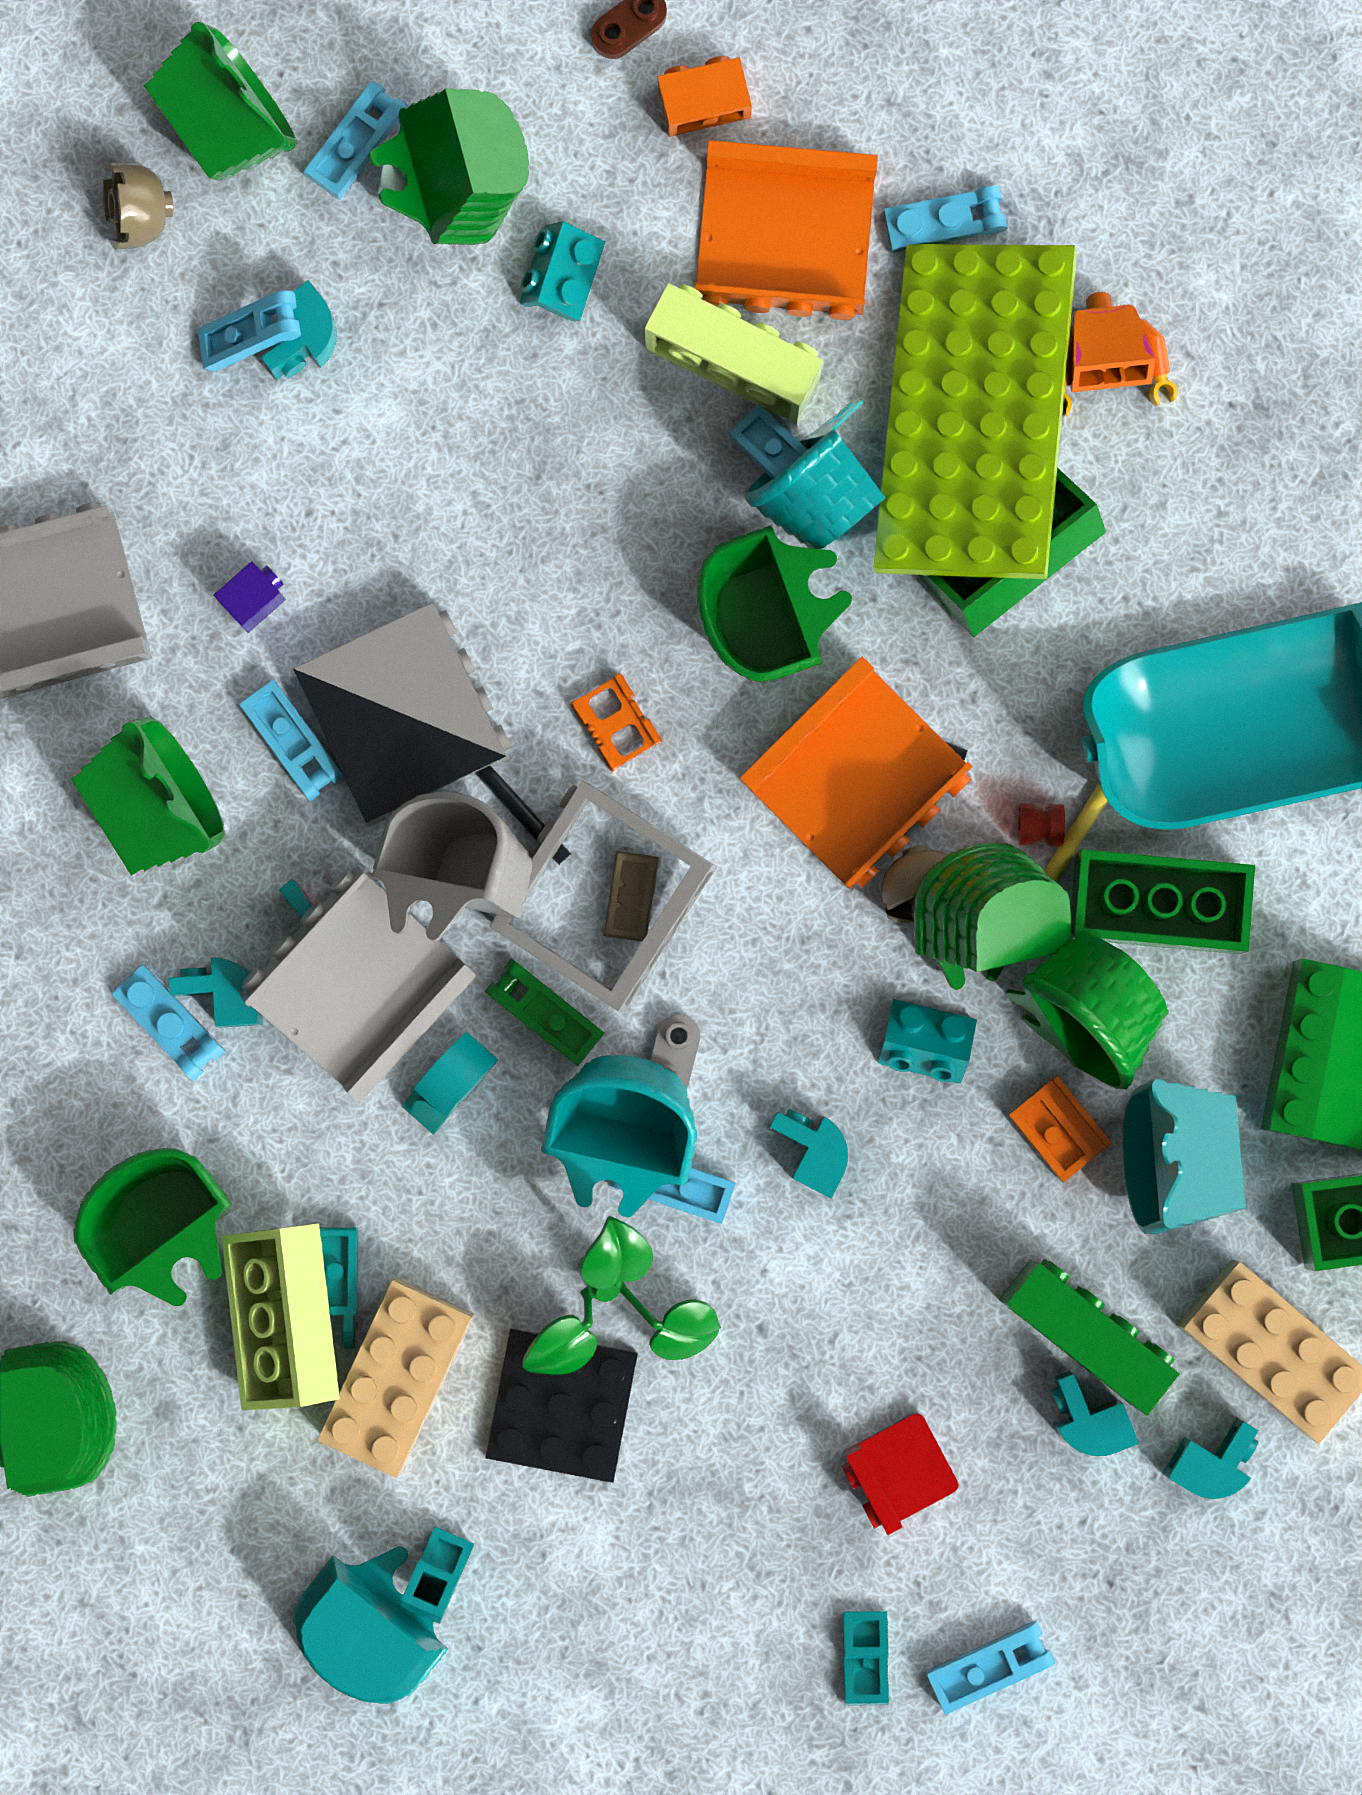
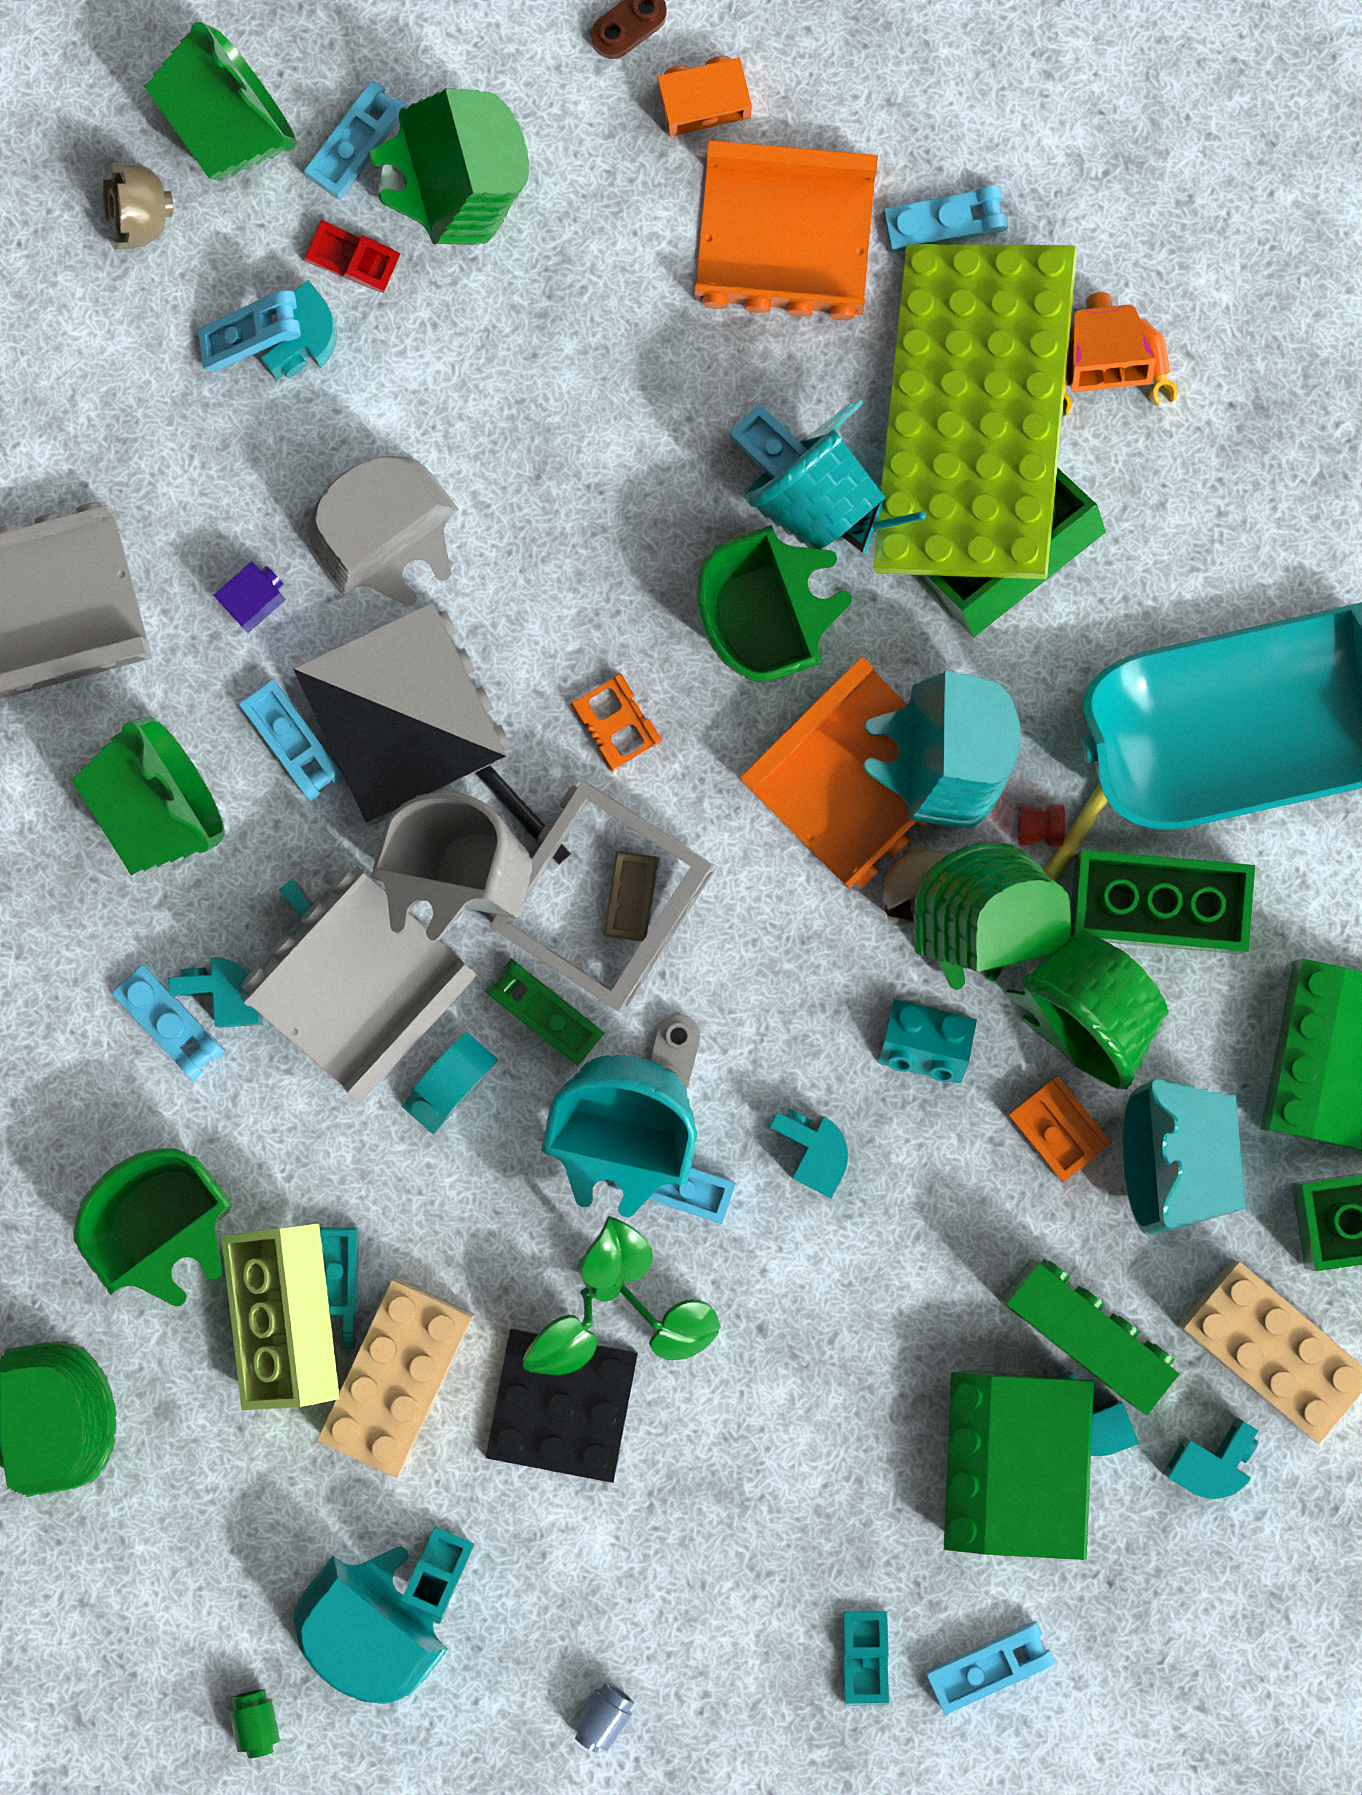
(254, 1723): none -> green brick
(352, 257): none -> red slope
(379, 522): none -> light grey piece
(561, 270): teal bracket -> none
(603, 1718): none -> sand blue brick
(733, 352): yellowish green brick -> none
(861, 533): none -> teal piece
(899, 1472): red bracket -> none
(952, 746): none -> teal piece
(1018, 1465): none -> green slope

